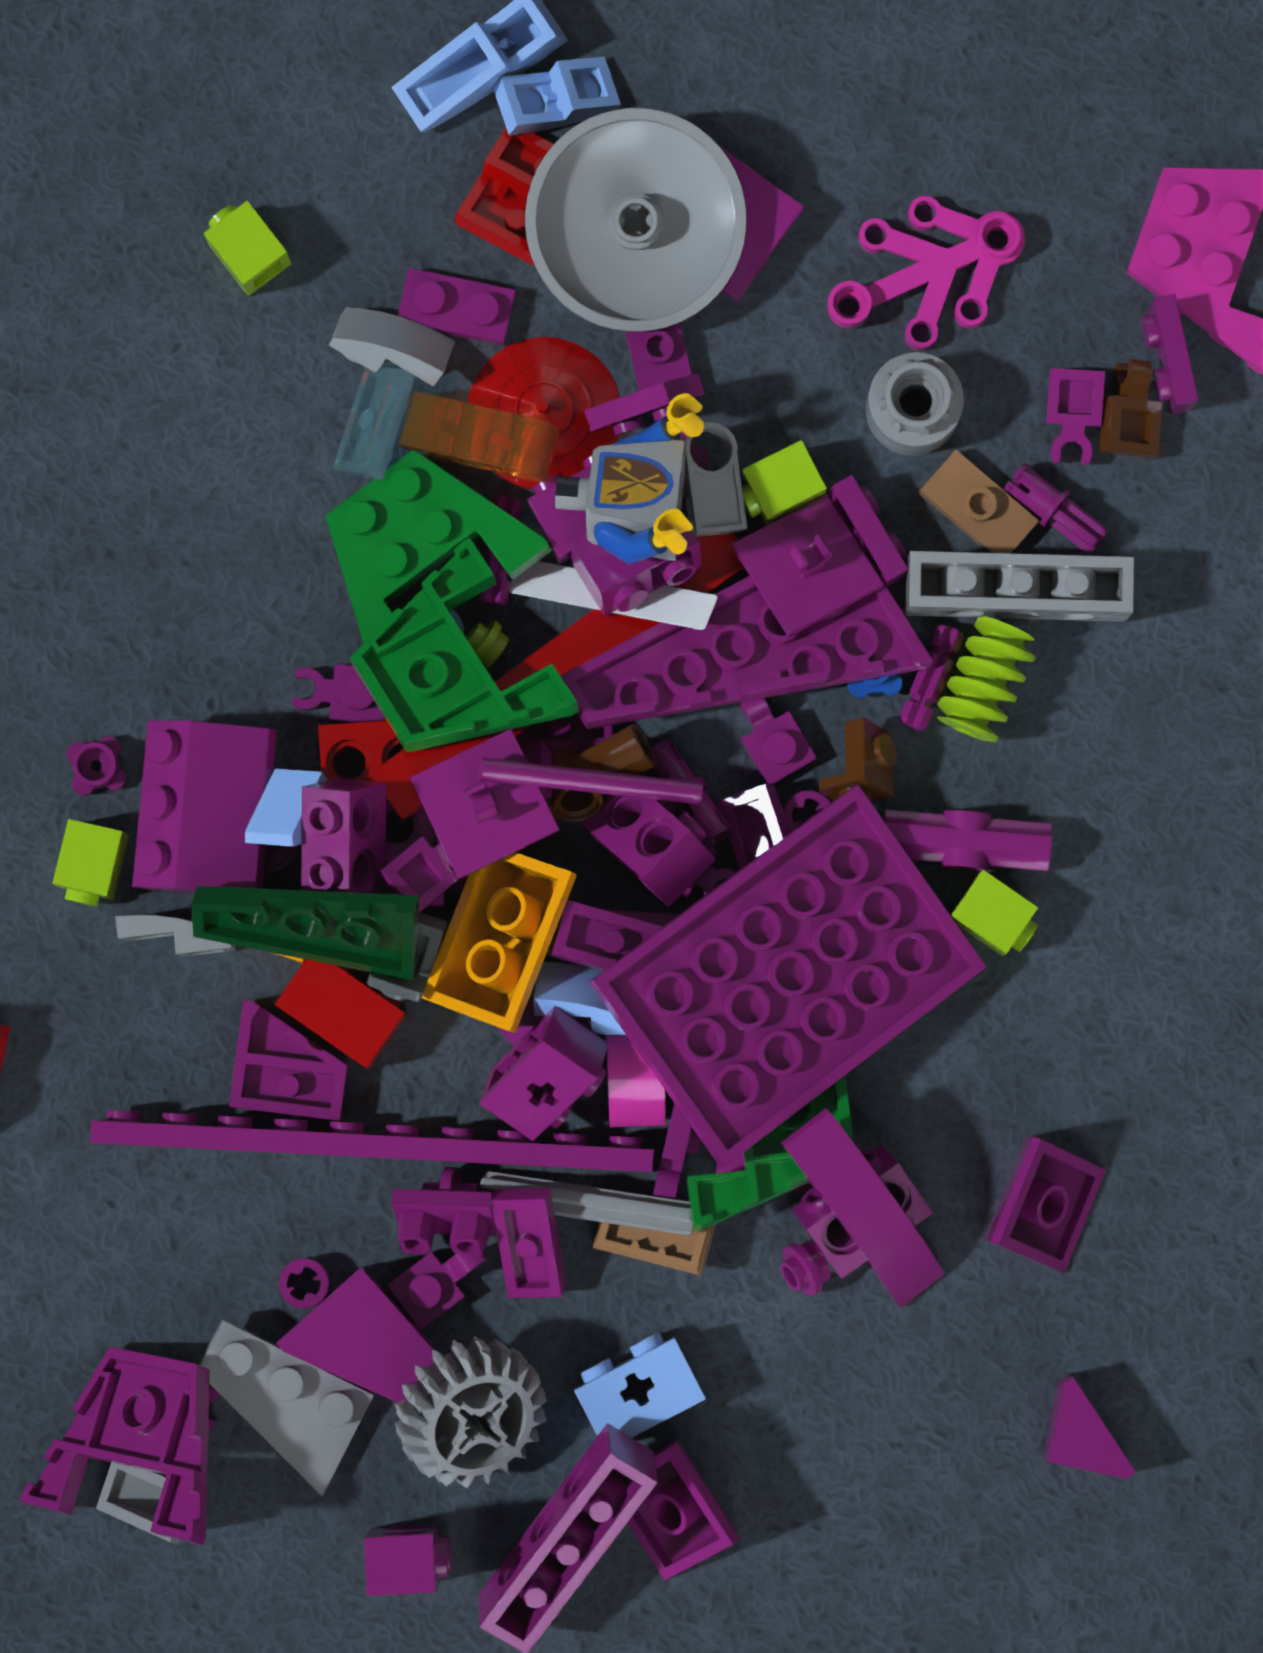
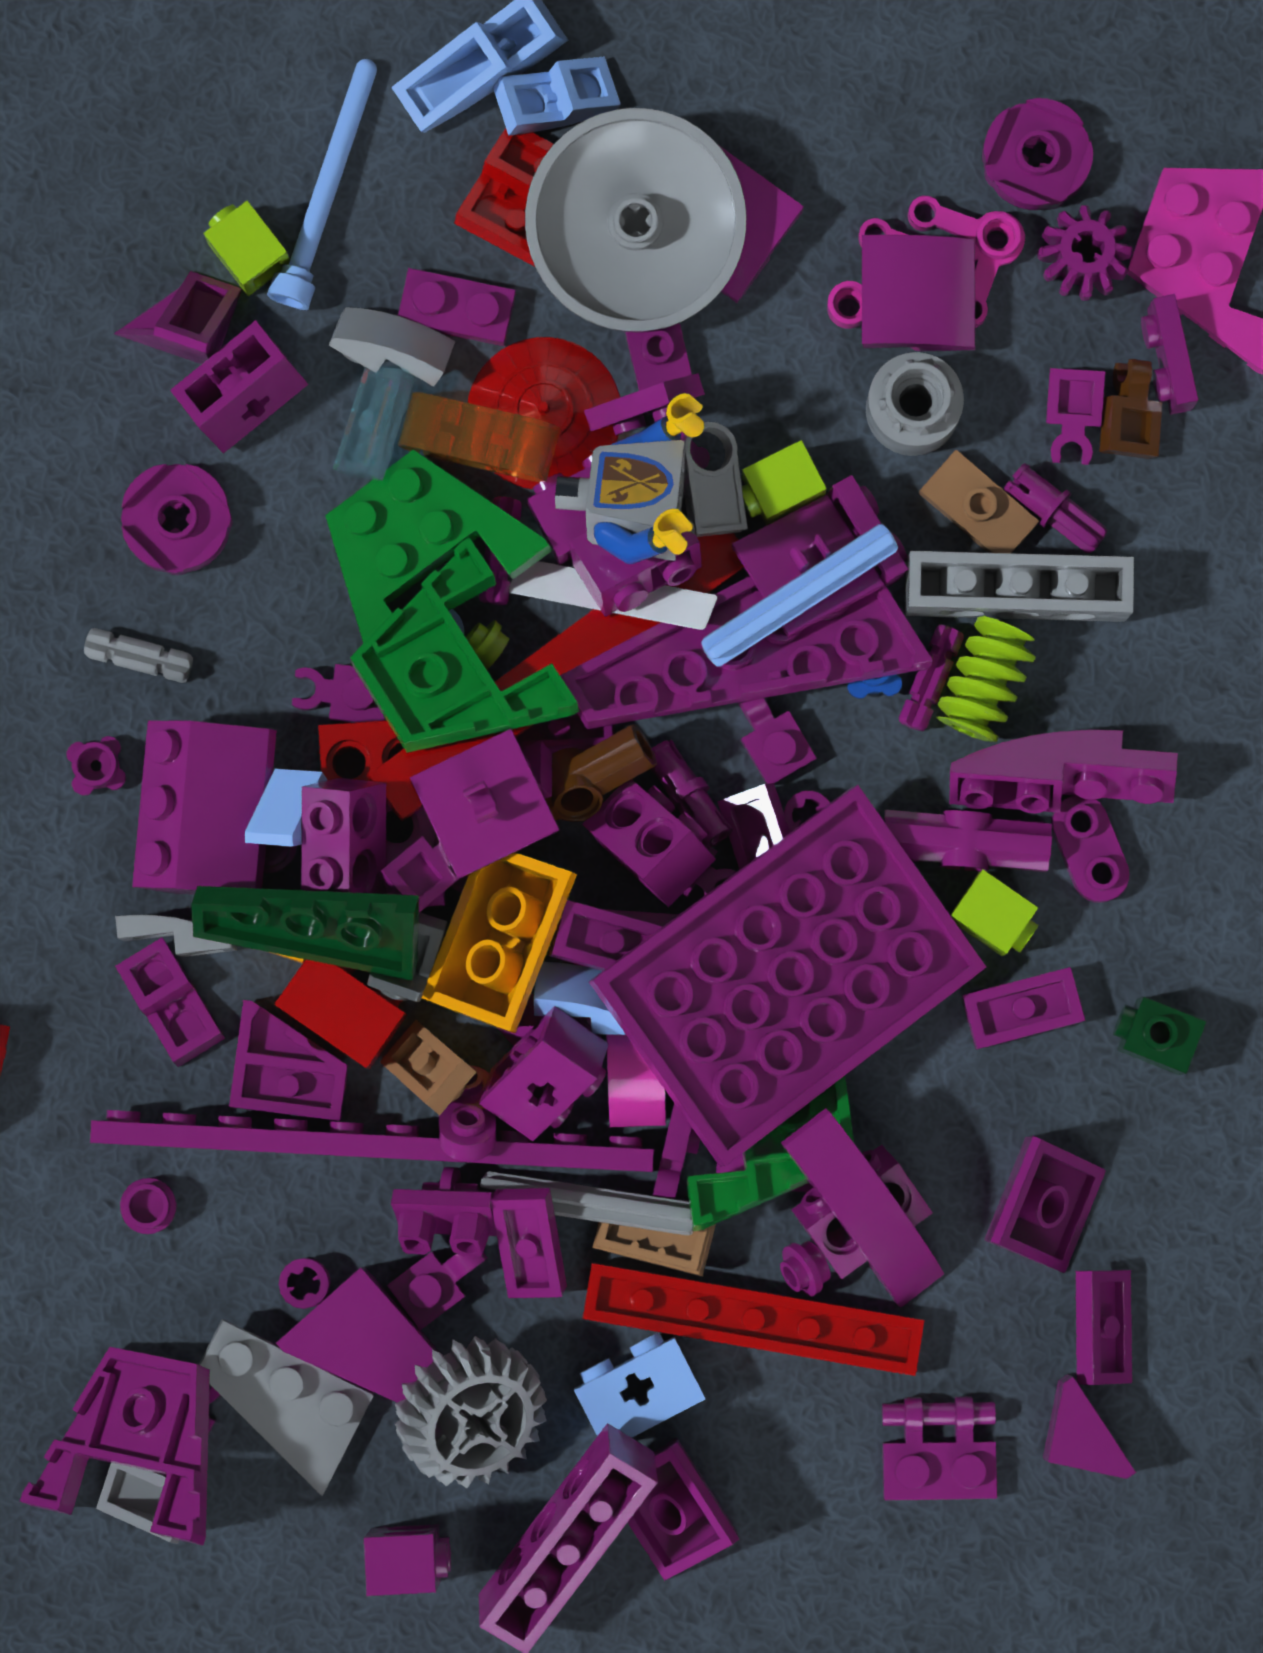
(90, 862): lime brick -> none
(138, 655): none -> light grey axle
(148, 1206): none -> magenta plate
(170, 1002): none -> magenta slope
(175, 487): none -> magenta plate
(188, 320): none -> magenta slope
(239, 387): none -> magenta brick
(293, 283): none -> light blue piece
(428, 1067): none -> medium nougat plate
(466, 1127): none -> magenta plate
(590, 781): magenta bar -> none
(753, 1319): none -> red plate
(799, 595): none -> light blue axle
(868, 762): reddish brown bracket -> none
(918, 292): none -> magenta slope
(939, 1467): none -> magenta plate
(1023, 1008): none -> magenta plate
(1042, 767): none -> magenta slope
(1066, 143): none -> magenta plate
(1070, 264): none -> magenta gear
(1086, 849): none -> magenta plate
(1103, 1327): none -> magenta plate
(1158, 1035): none -> dark green brick

